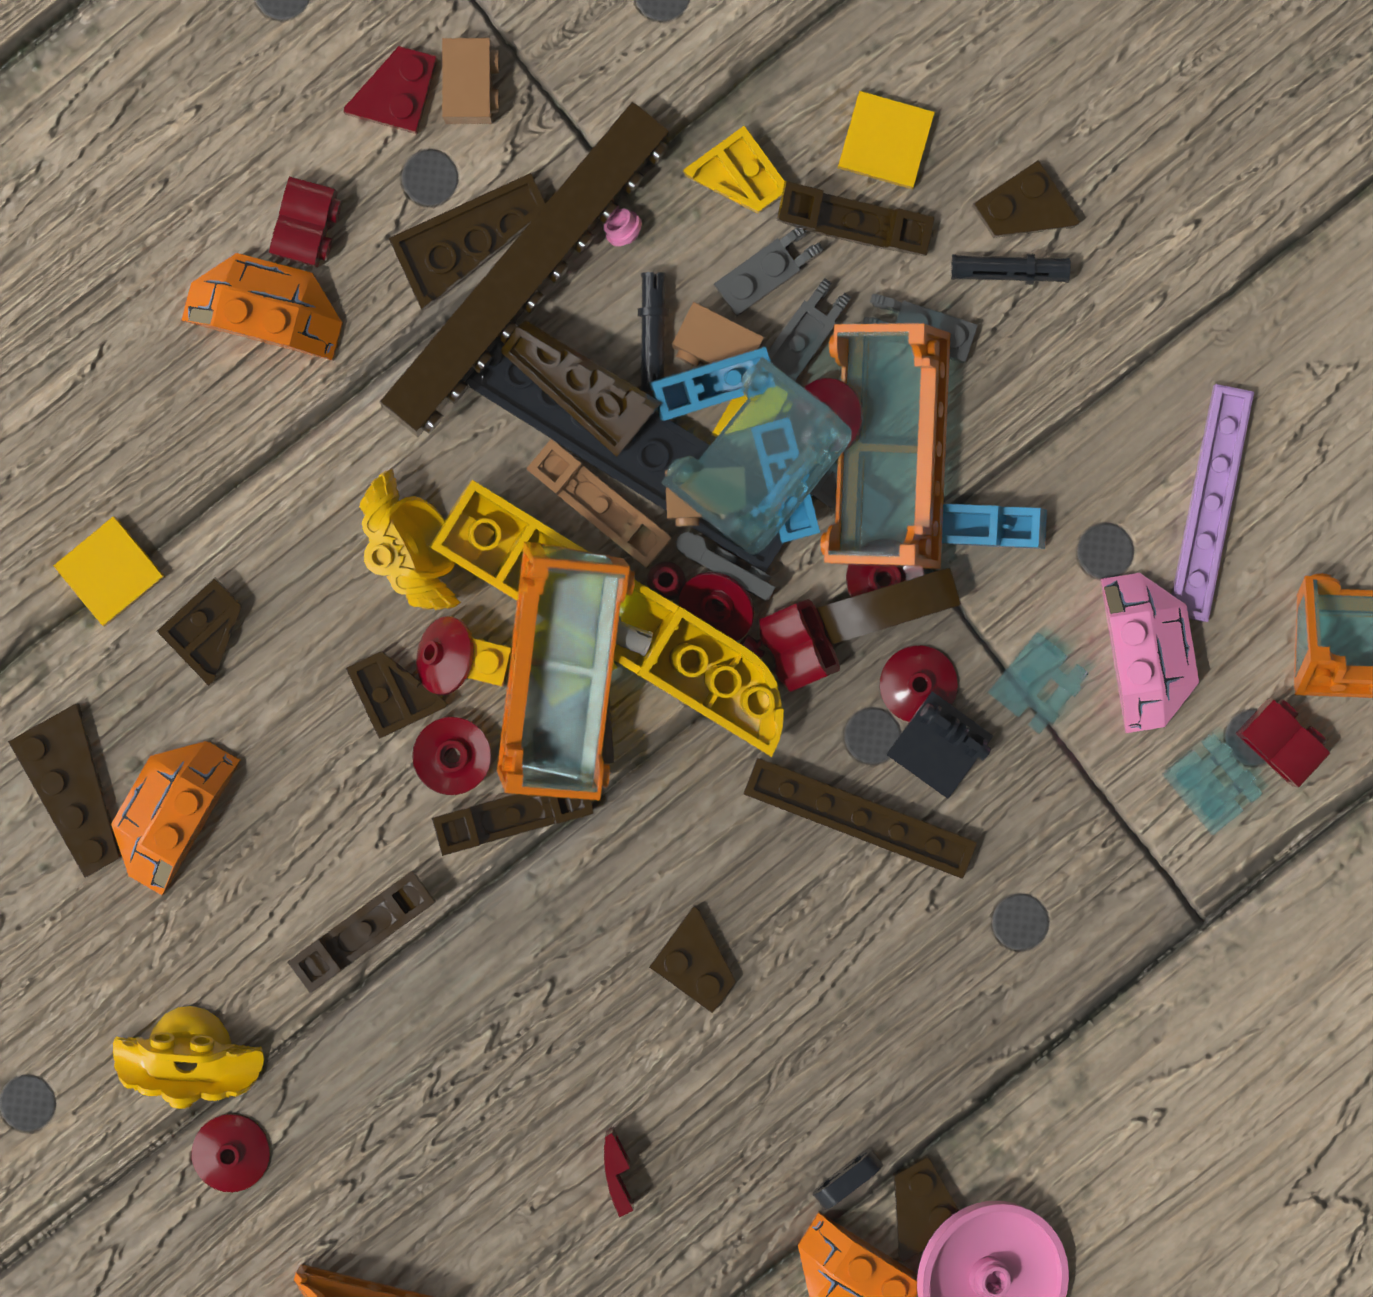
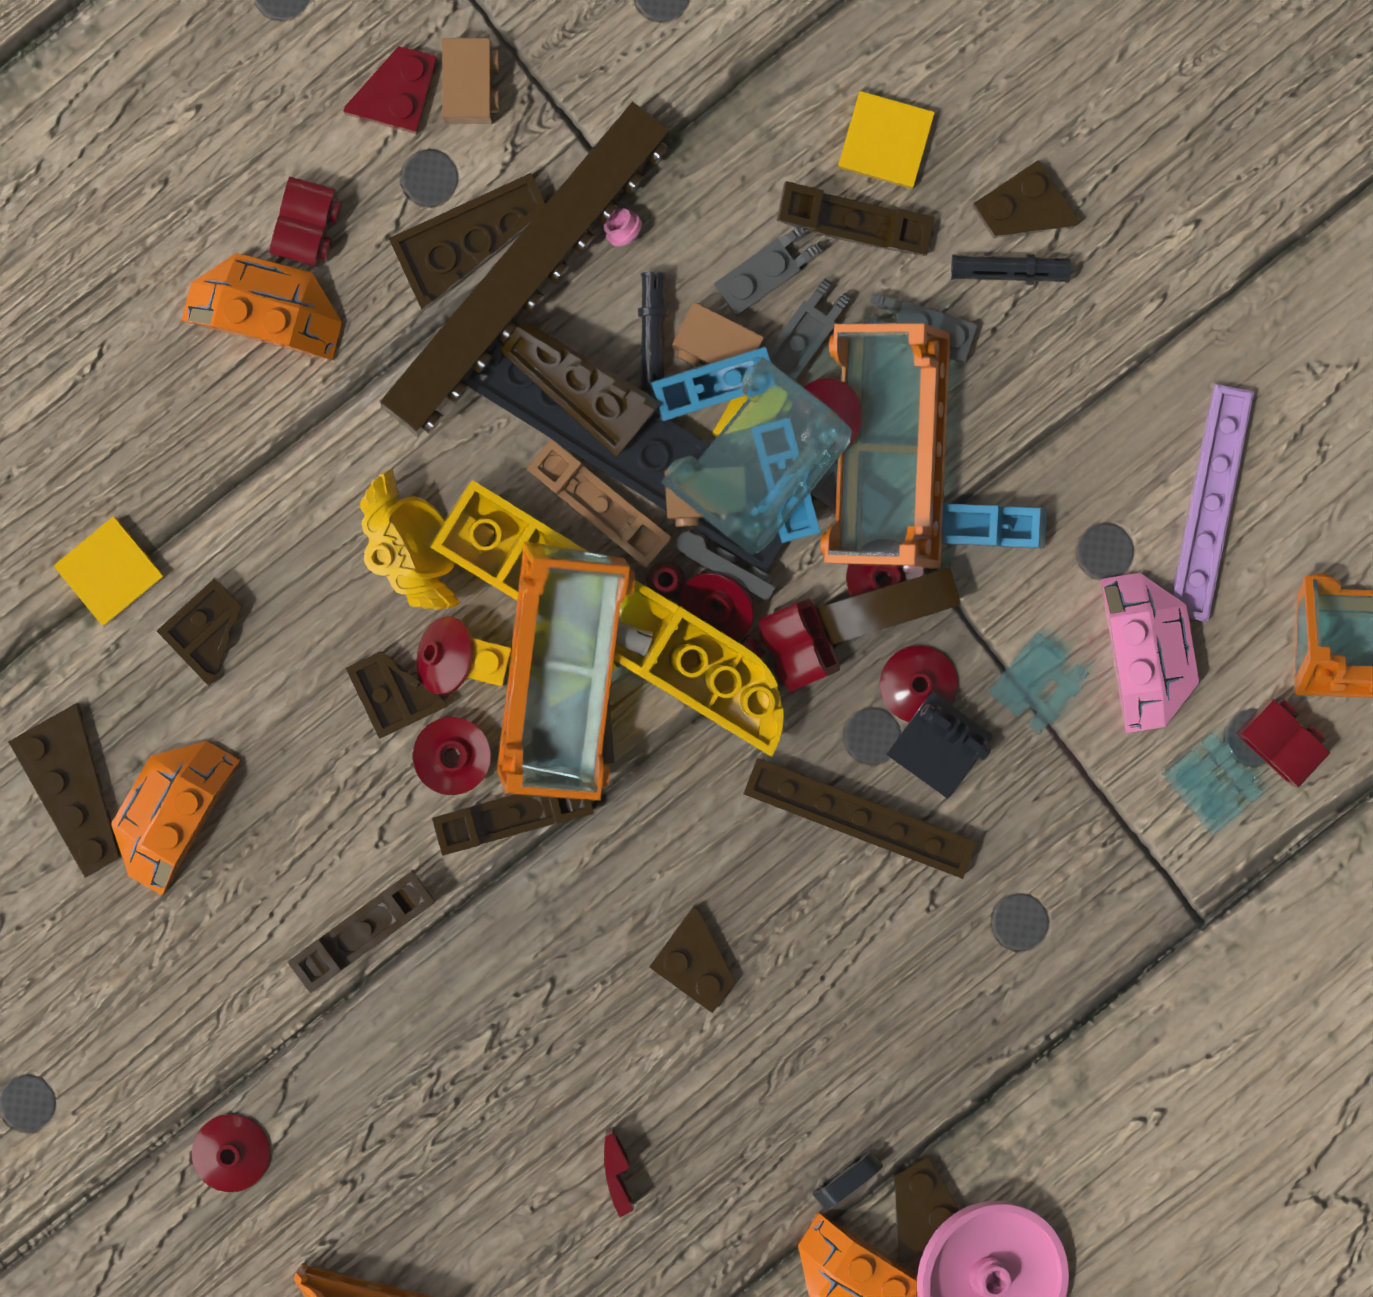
(190, 1037): yellow piece -> none
(739, 172): yellow wing -> none

